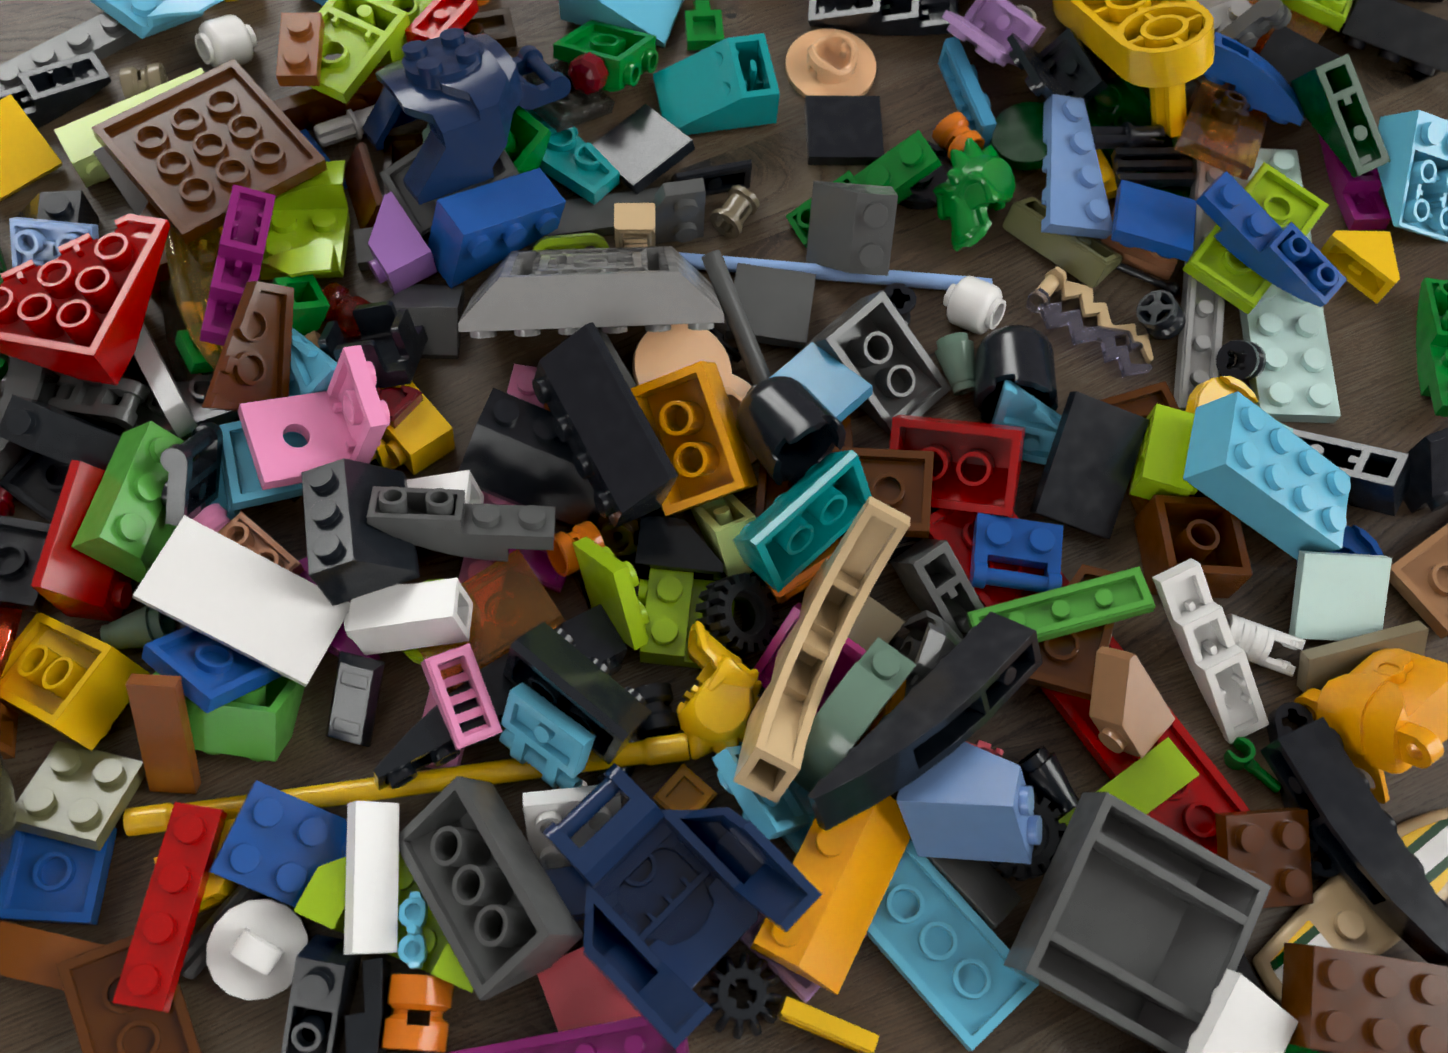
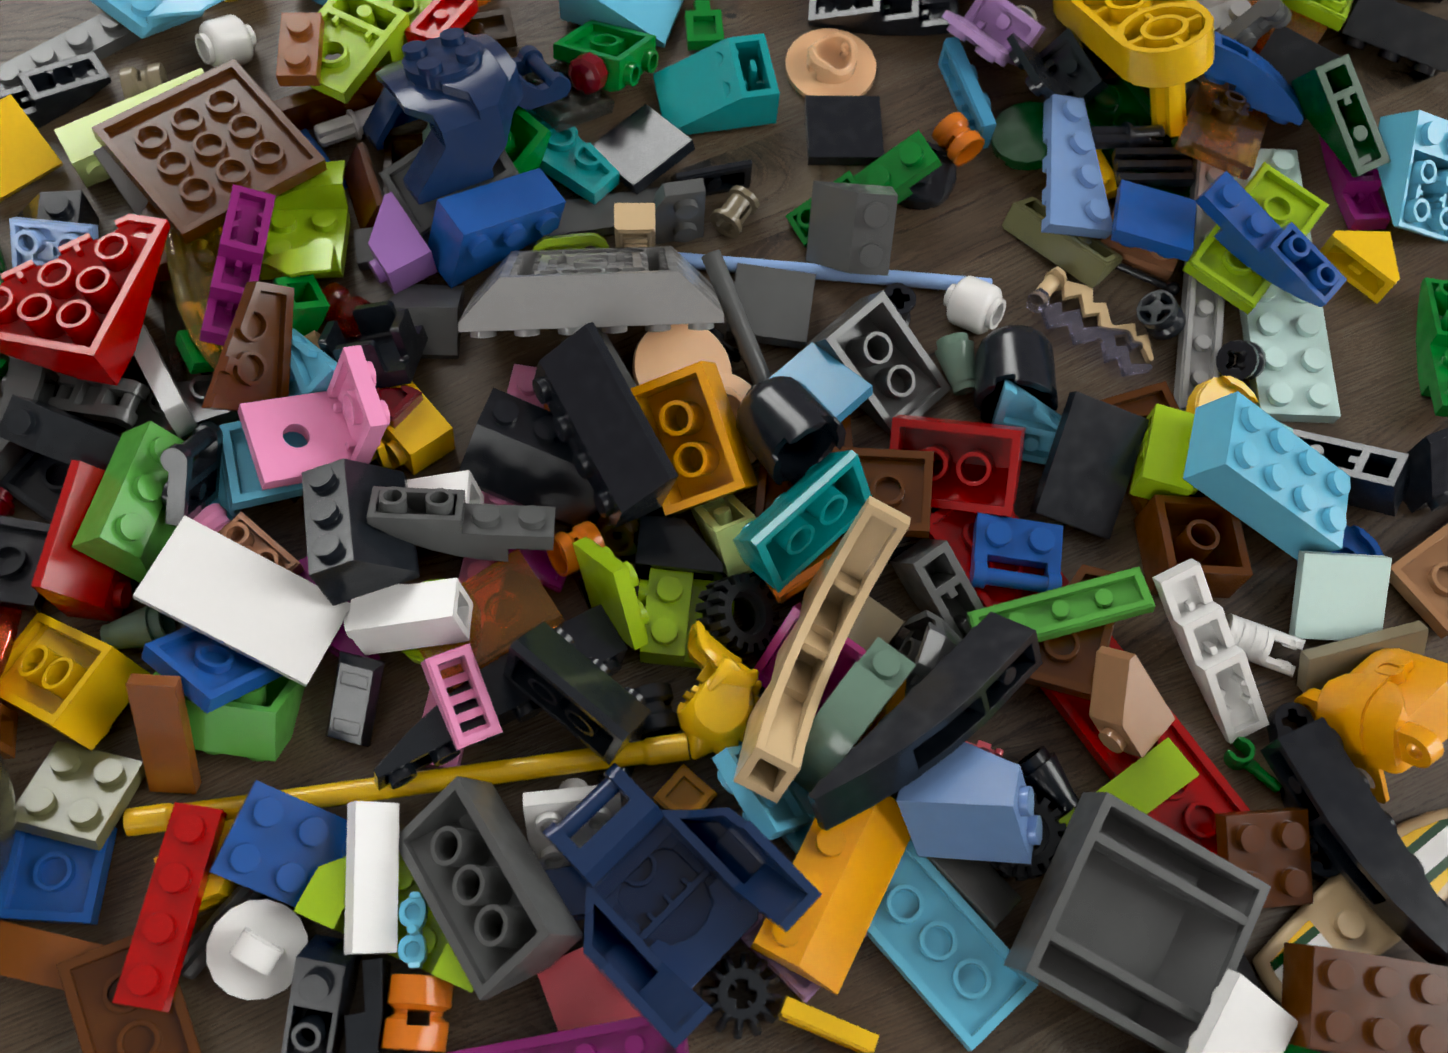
(545, 738): medium azure plate -> none
(973, 186): green head -> none

